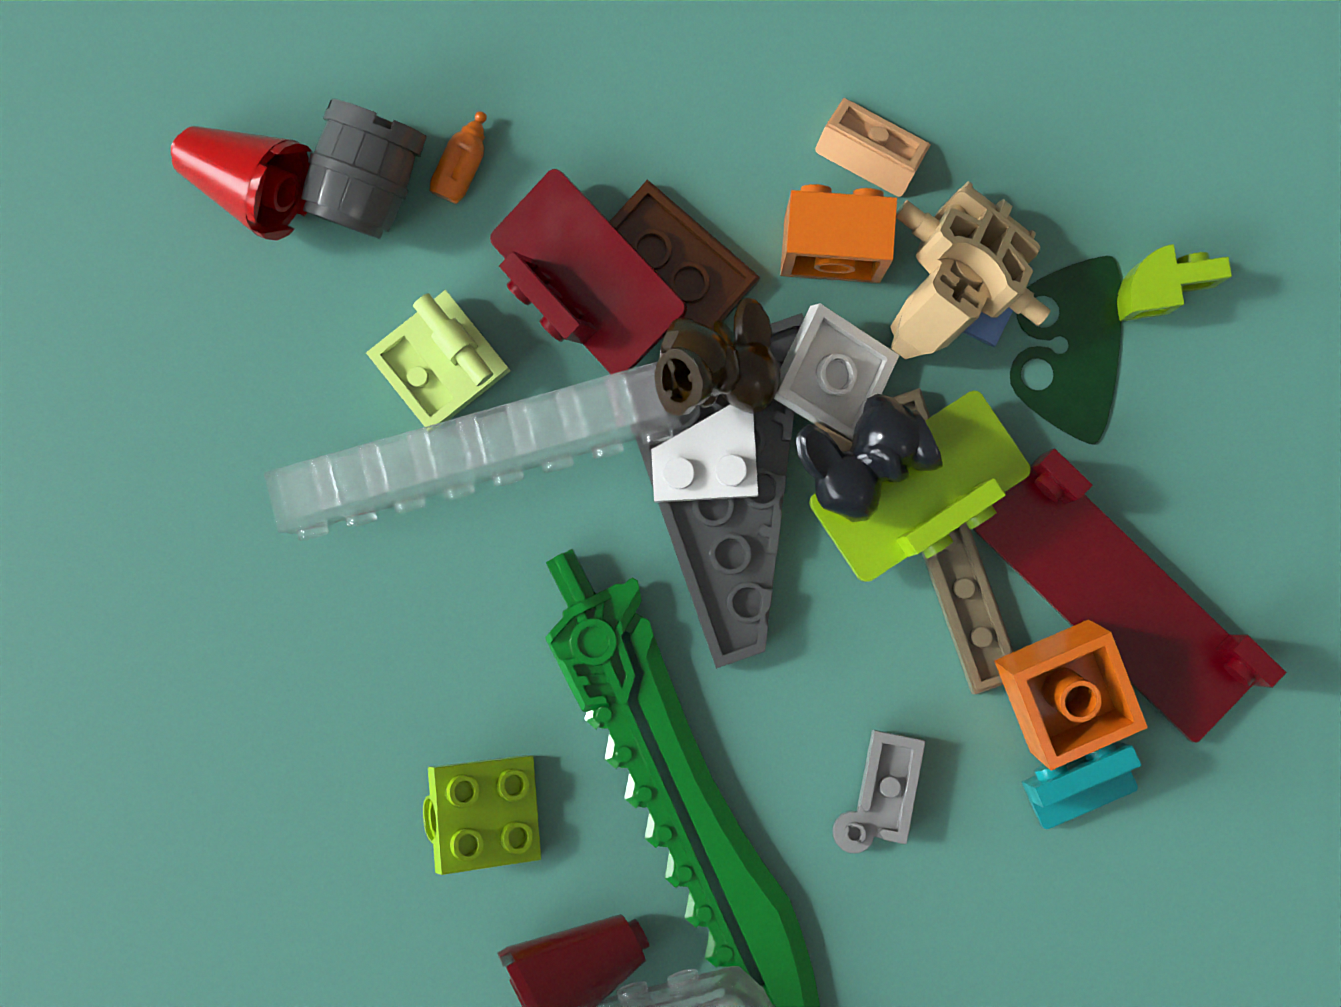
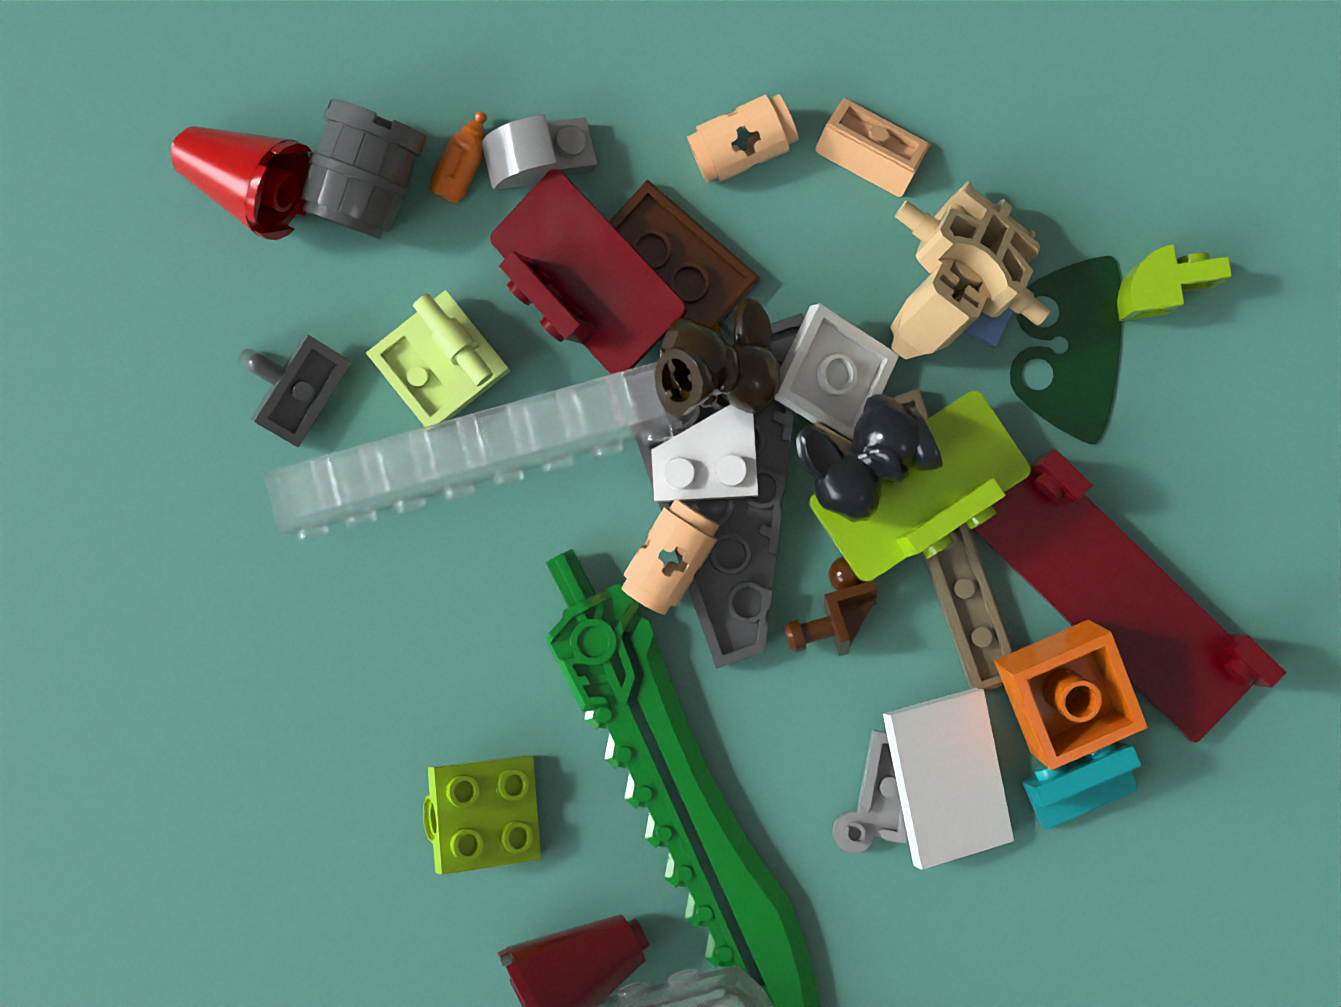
(297, 388): none -> dark grey plate
(531, 146): none -> light grey brick
(665, 586): none -> light nougat piece
(772, 135): none -> light nougat piece
(838, 234): orange brick -> none
(843, 608): none -> reddish brown piece
(948, 778): none -> white tile

